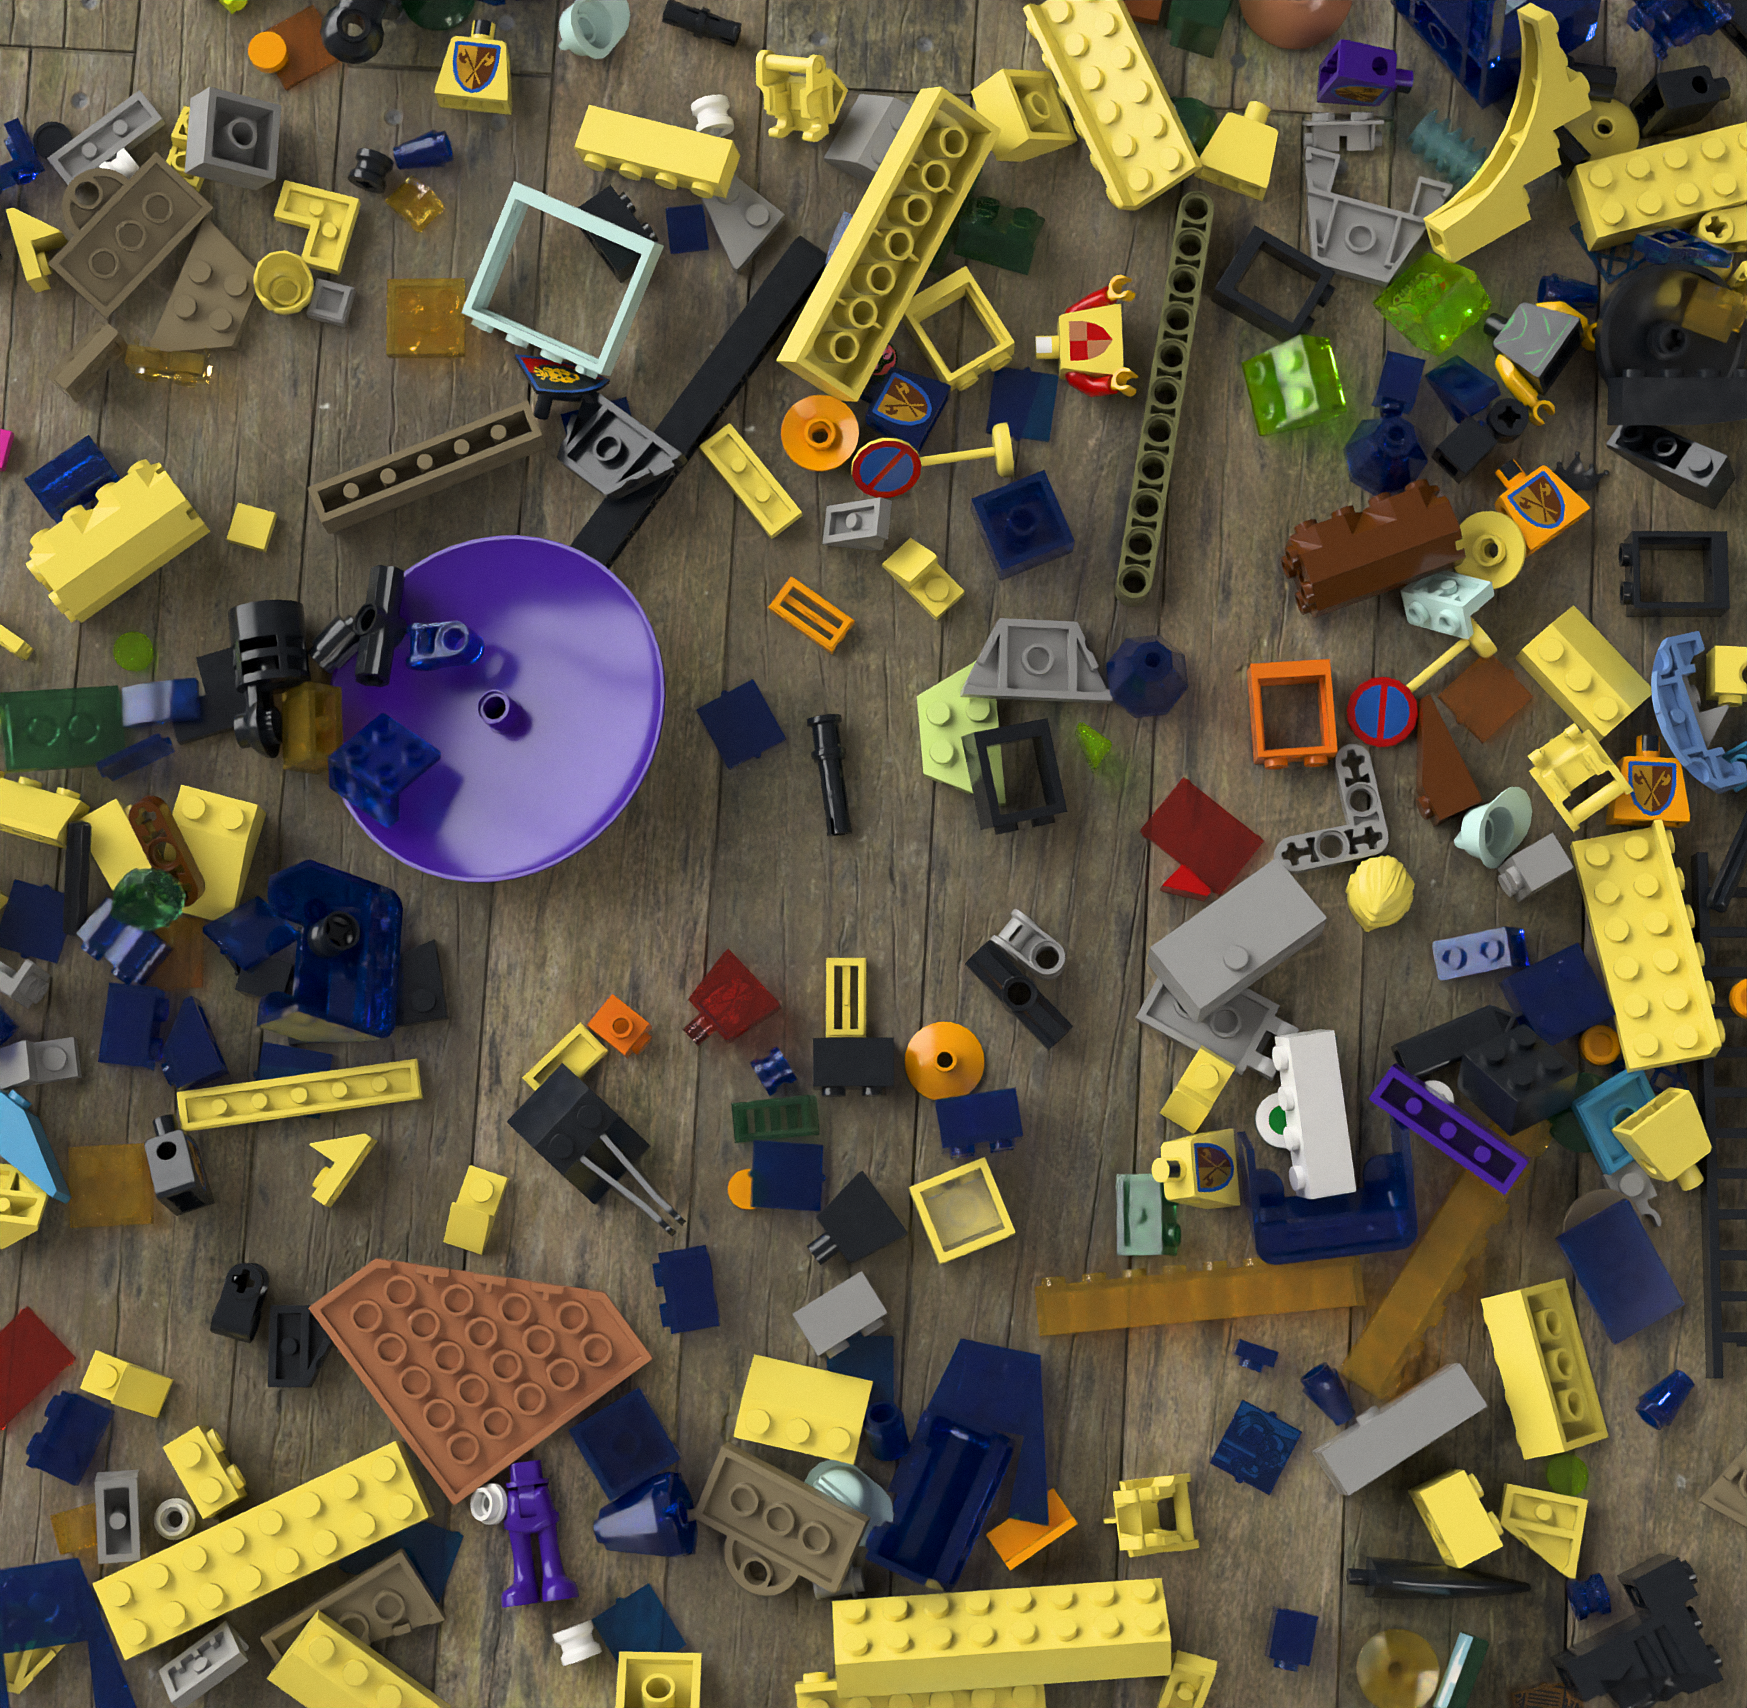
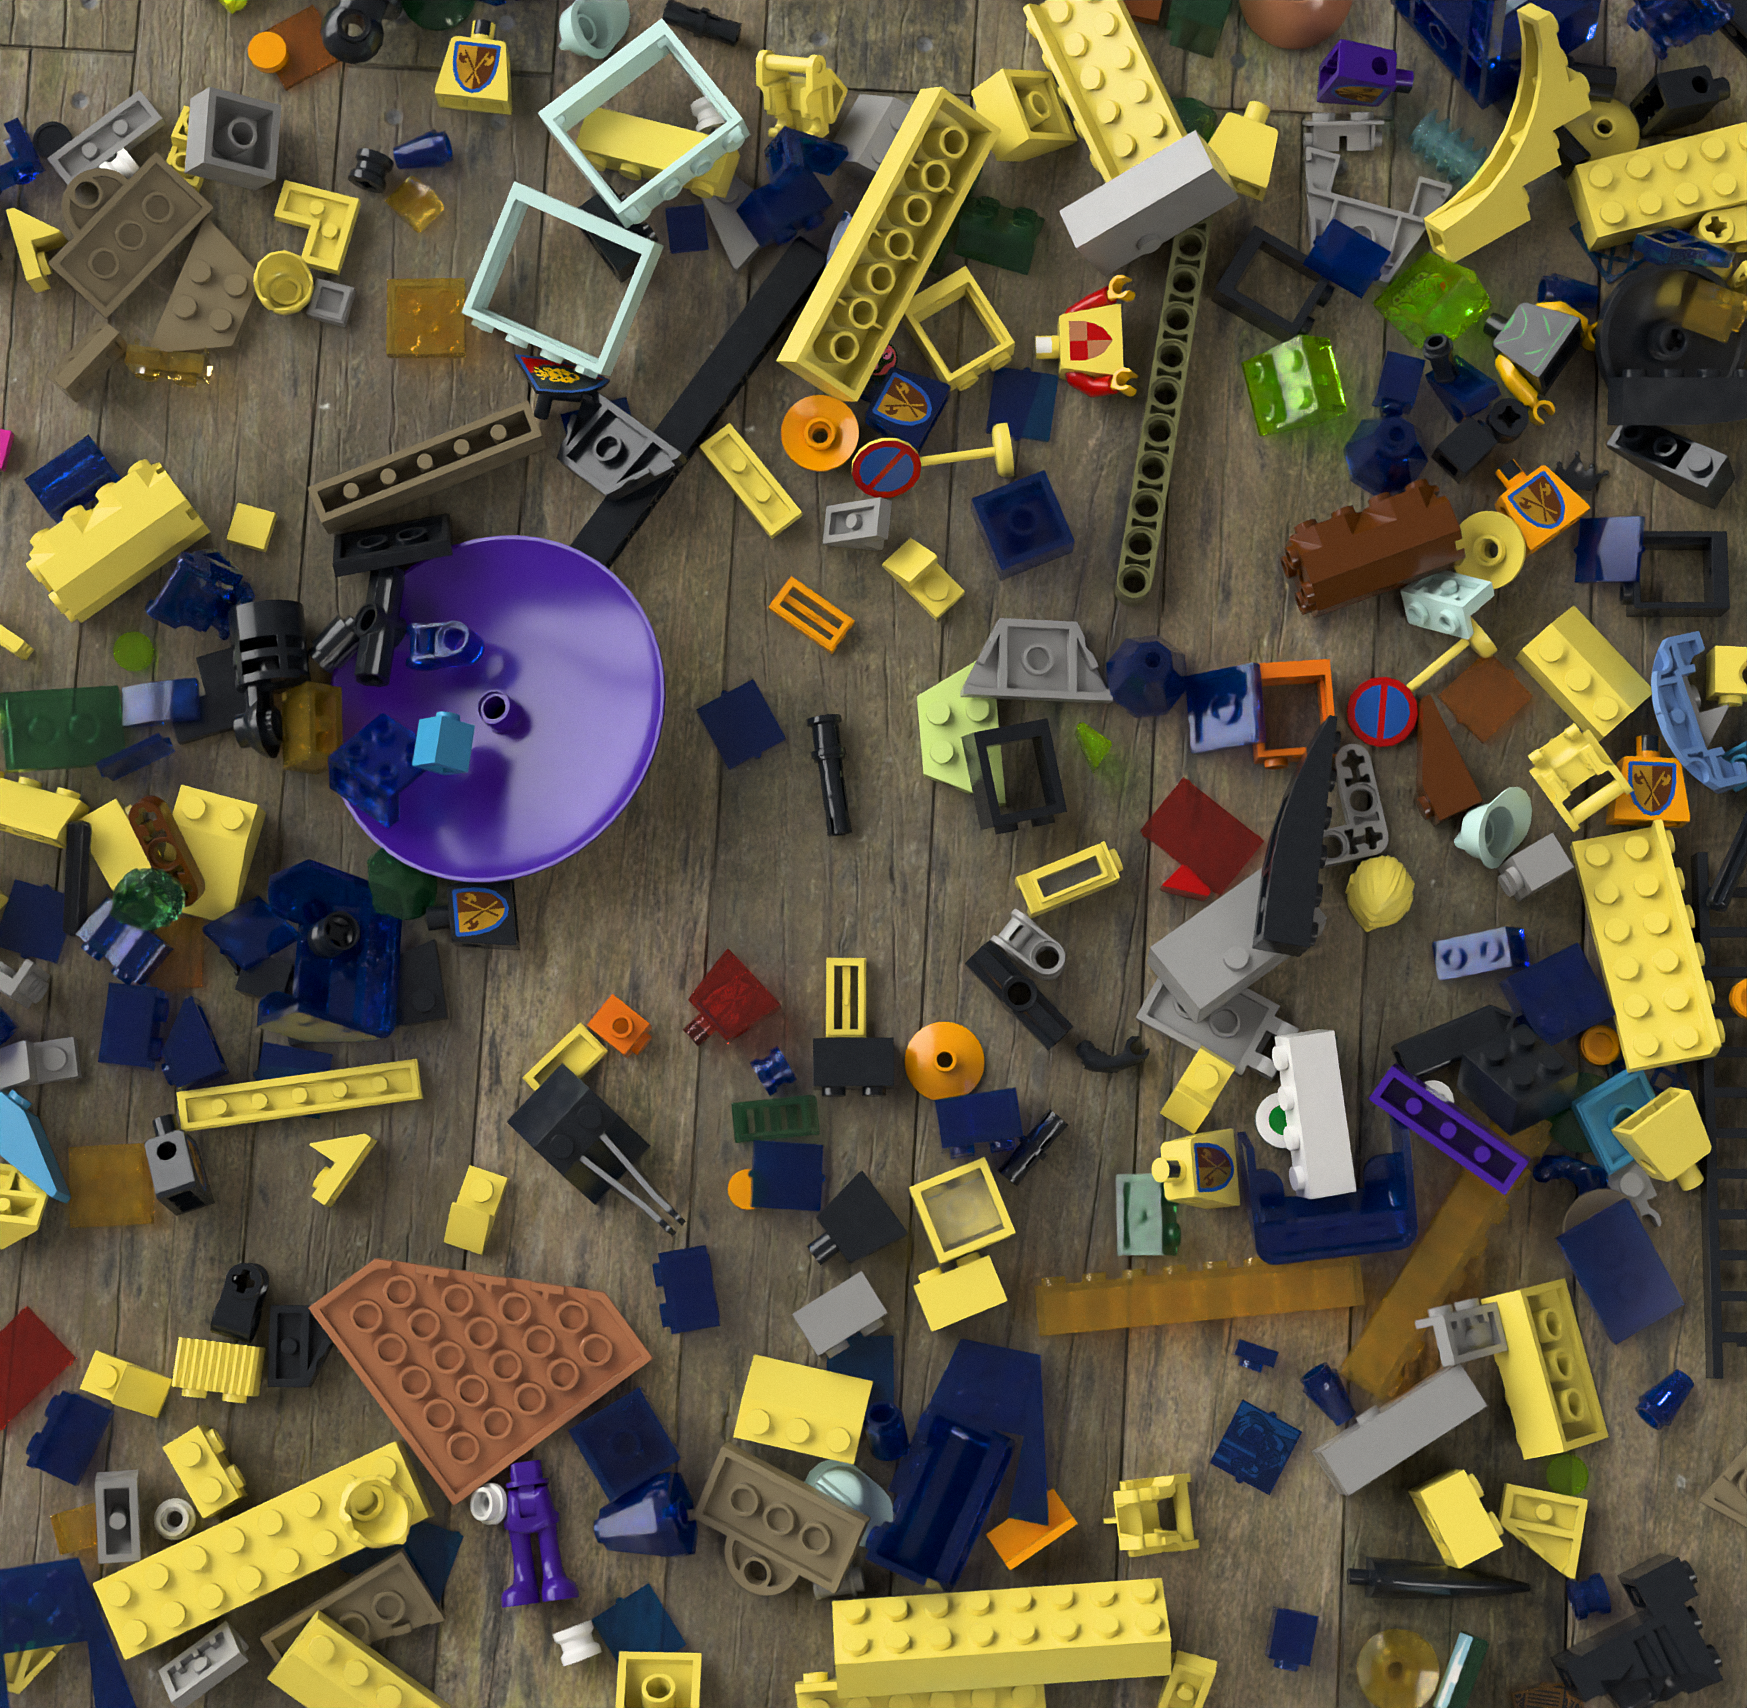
(201, 592): none -> clear blue piece
(218, 1368): none -> light yellow brick
(375, 1512): none -> light yellow hair
(393, 545): none -> black tile
(398, 887): none -> clear green dish
(443, 744): none -> dark azure brick
(479, 915): none -> torso
(613, 77): none -> light aqua window
(778, 214): none -> clear blue brick
(795, 149): none -> clear blue bracket
(959, 1292): none -> light yellow brick
(1033, 1147): none -> black pin
(1069, 879): none -> light yellow window
(1099, 1061): none -> black piece
(1149, 204): none -> brick
(1225, 709): none -> clear blue tile
(1296, 851): none -> black slope
(1347, 258): none -> clear blue piece
(1438, 351): none -> black pin
(1467, 1332): none -> light grey bracket
(1584, 1175): none -> clear blue piece
(1609, 549): none -> clear blue piece

